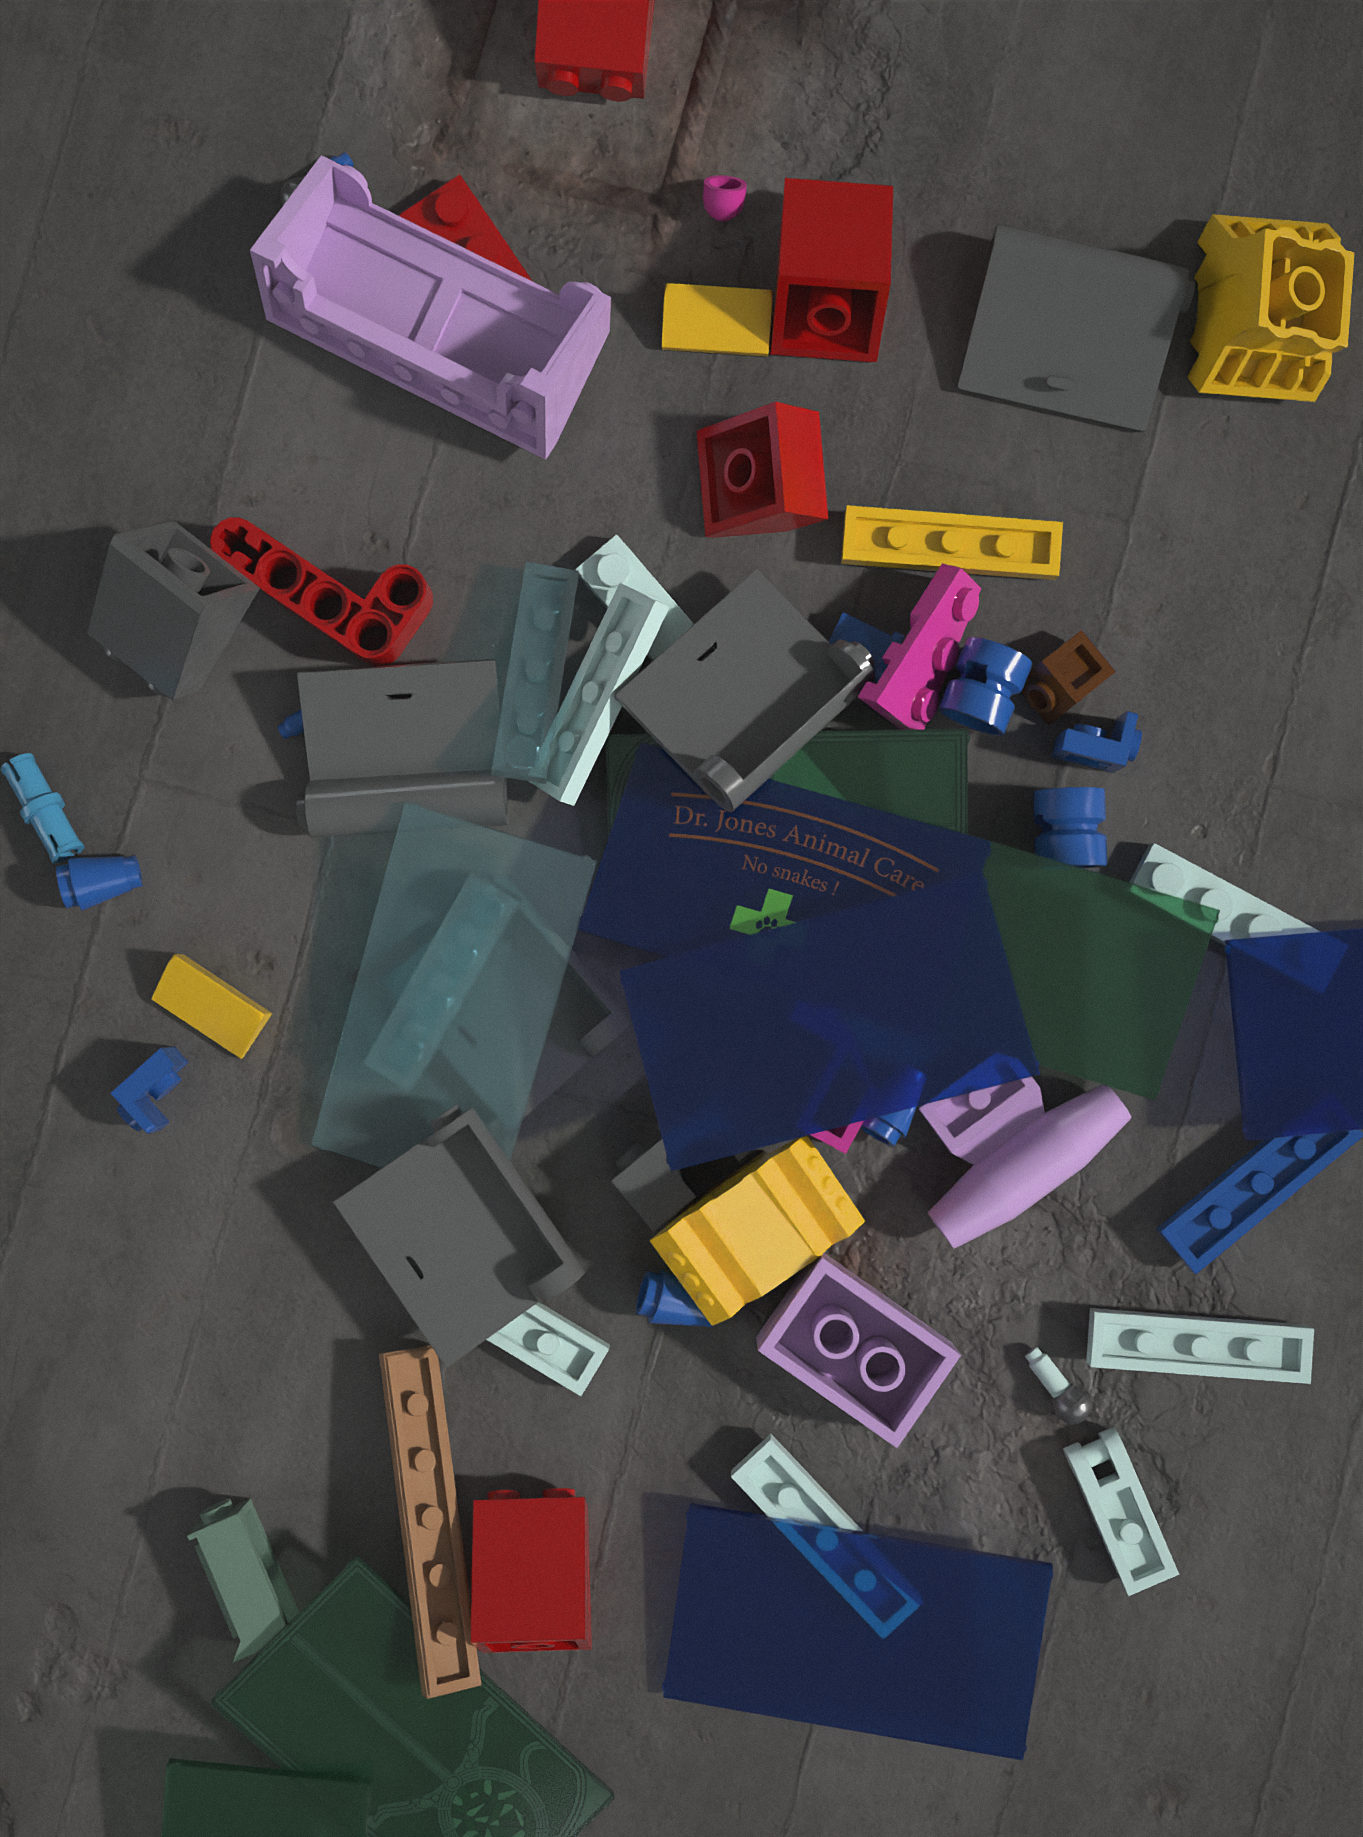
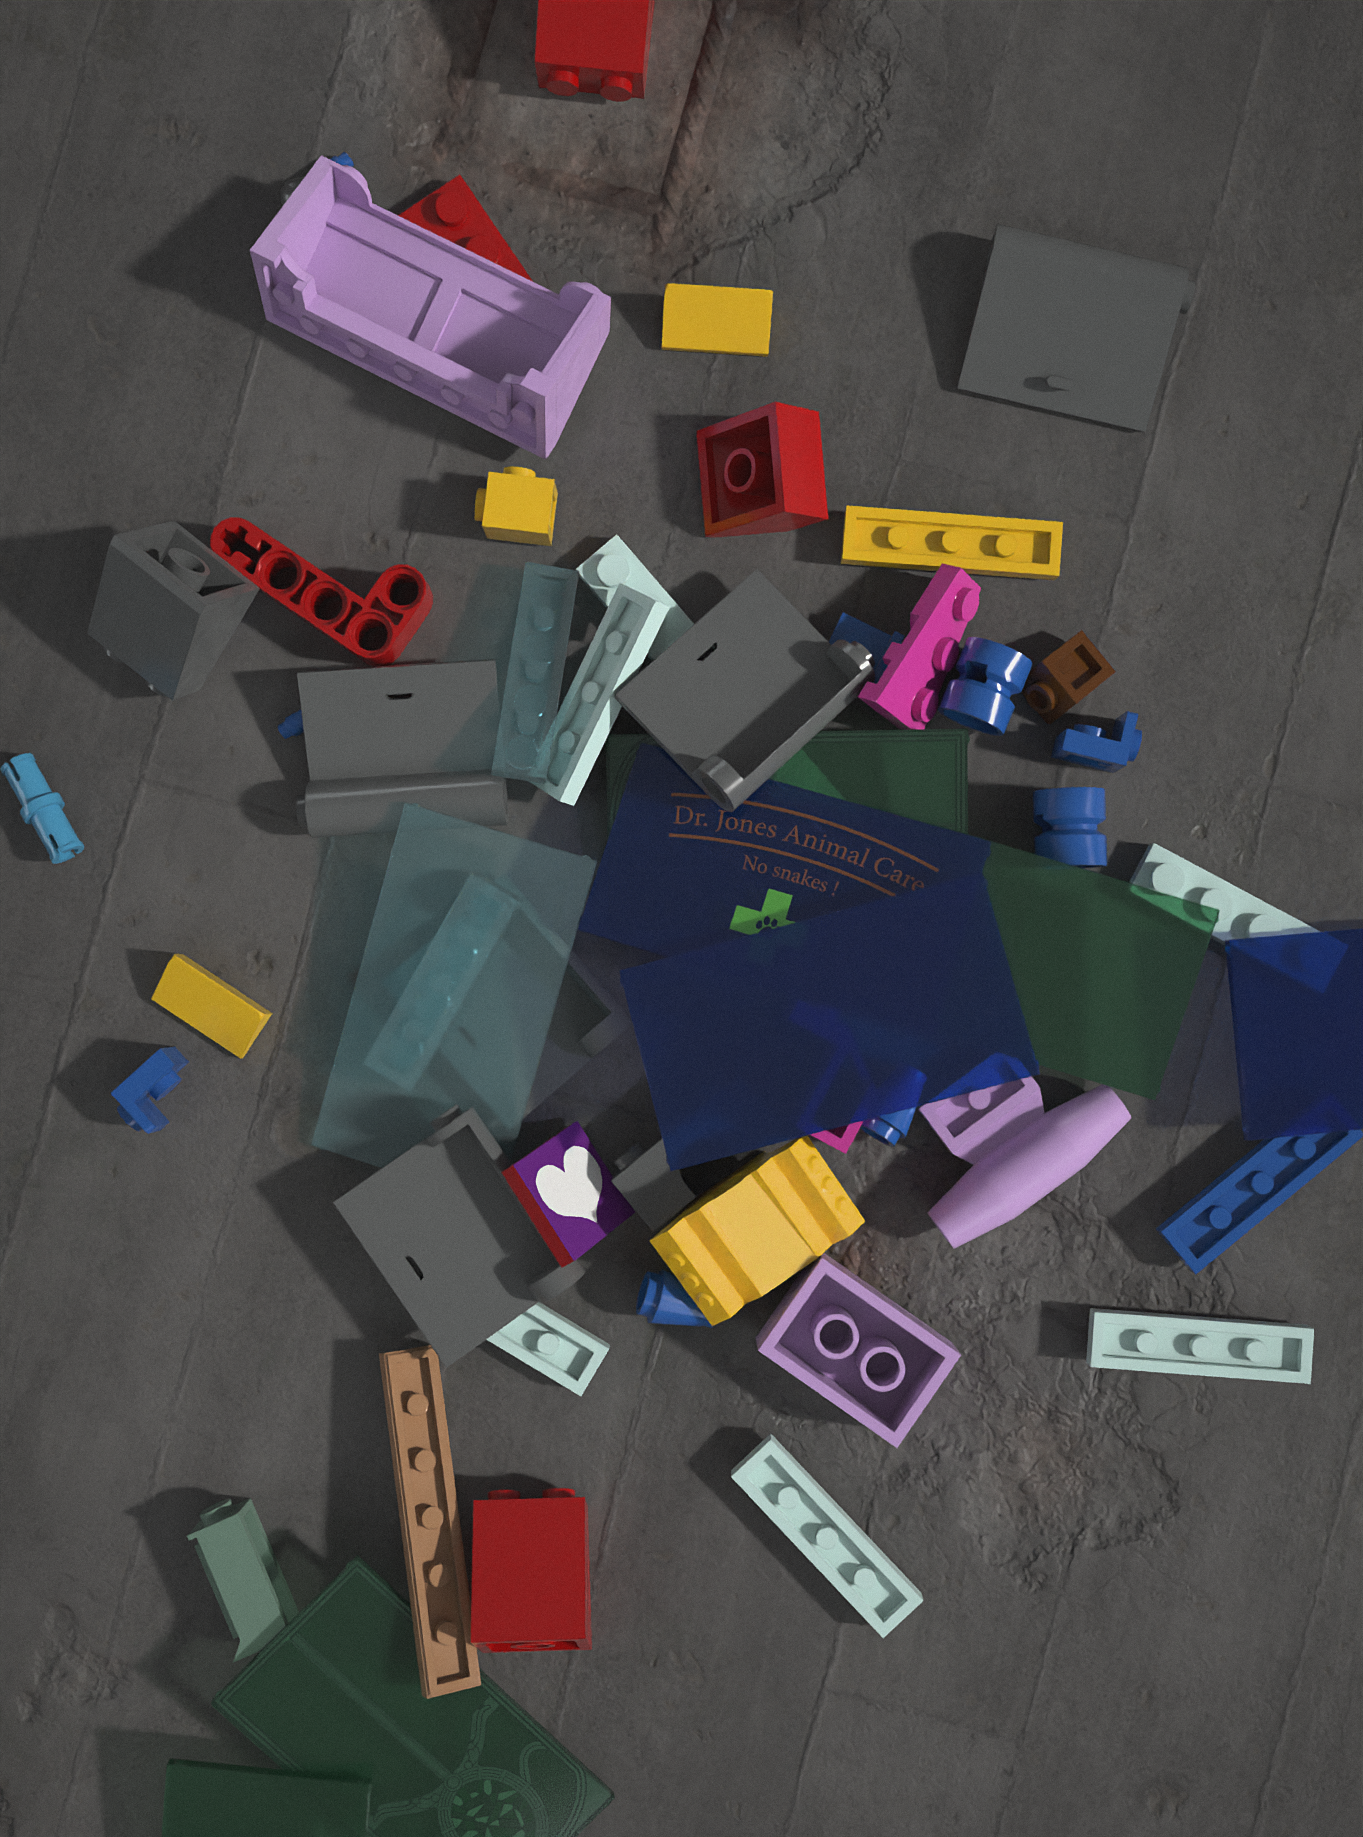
(97, 879): blue cone -> none
(517, 506): none -> yellow brick
(568, 1193): none -> tile
(724, 196): dark pink hinge -> none
(832, 269): red slope -> none
(857, 1630): clear blue piece -> none
(1069, 1401): piece -> none
(1122, 1513): light aqua plate -> none
(1270, 307): yellow slope -> none

